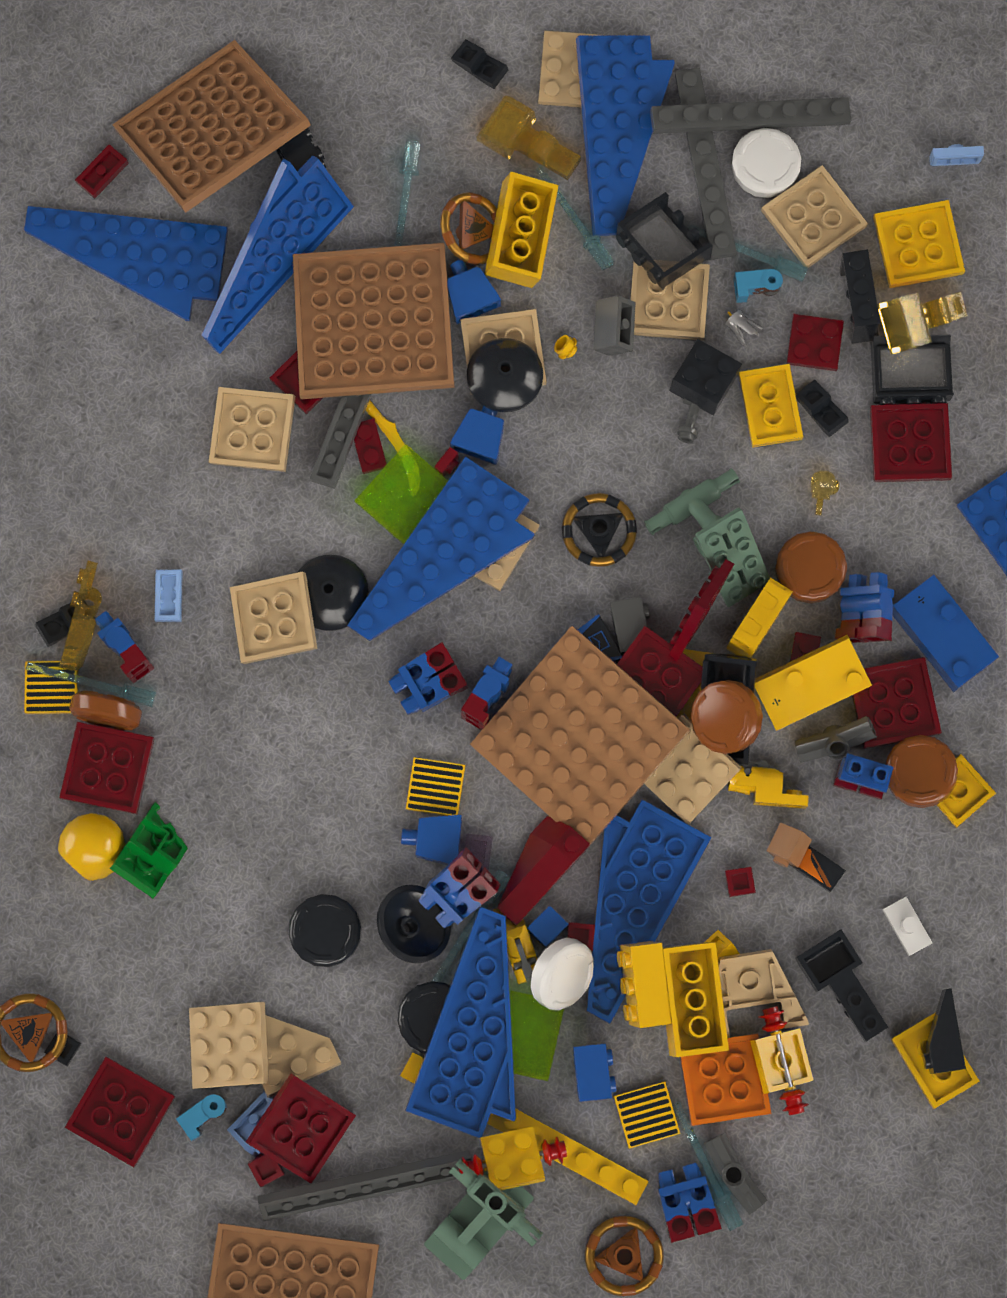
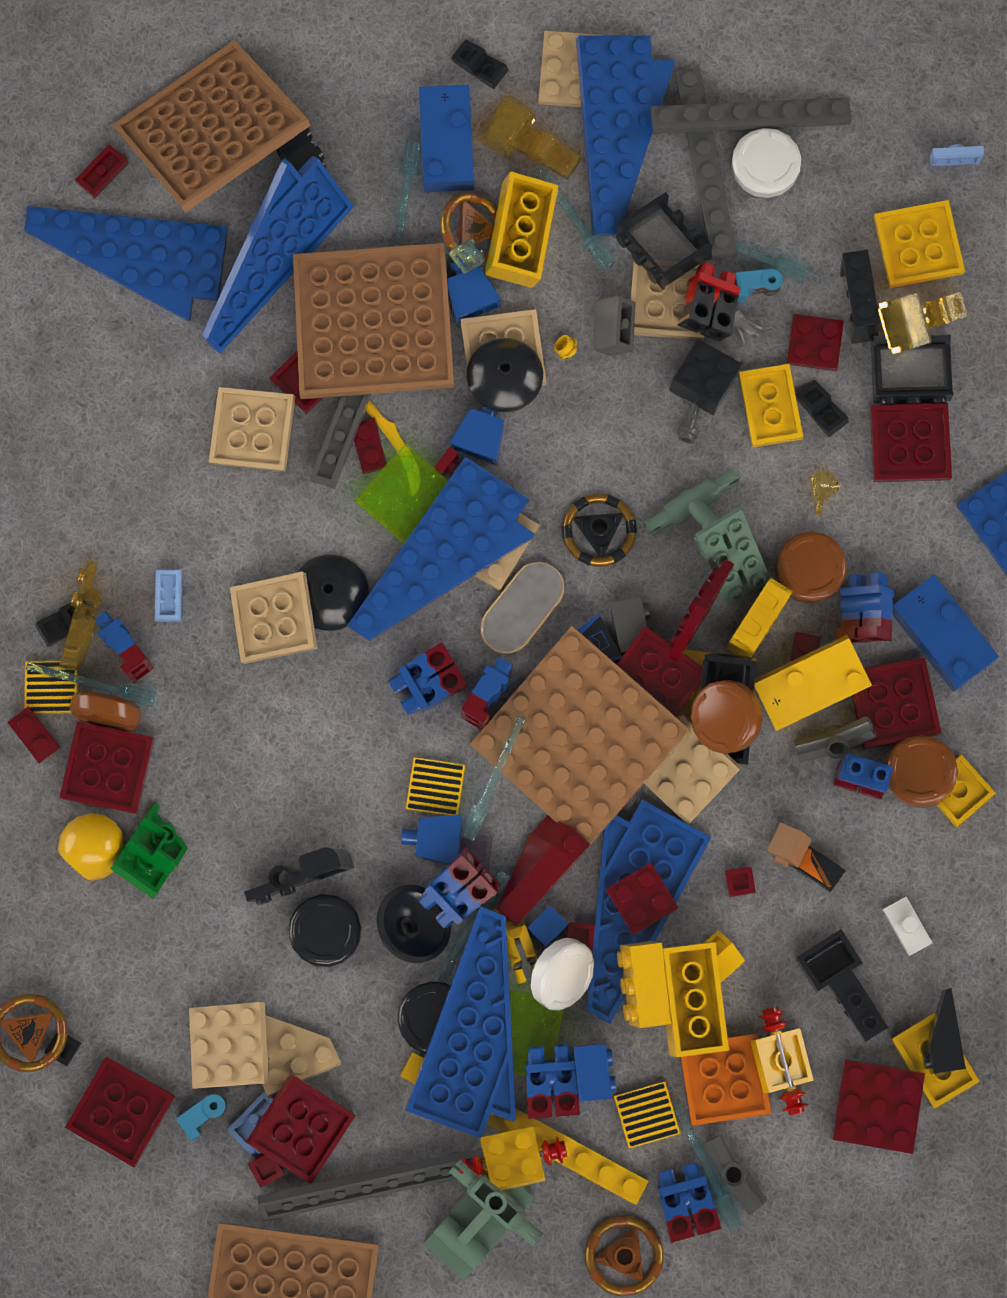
(33, 734): none -> dark red plate
(314, 867): none -> black plate
(446, 138): none -> blue brick
(467, 256): none -> clear light blue tile
(477, 812): none -> clear light blue piece
(522, 608): none -> flat silver tile
(547, 1075): none -> blue hips
(641, 899): none -> dark red plate
(710, 303): none -> black hips
(758, 980): tan wing -> none
(766, 785): yellow plate -> none
(814, 217): tan plate -> none
(879, 1106): none -> dark red plate

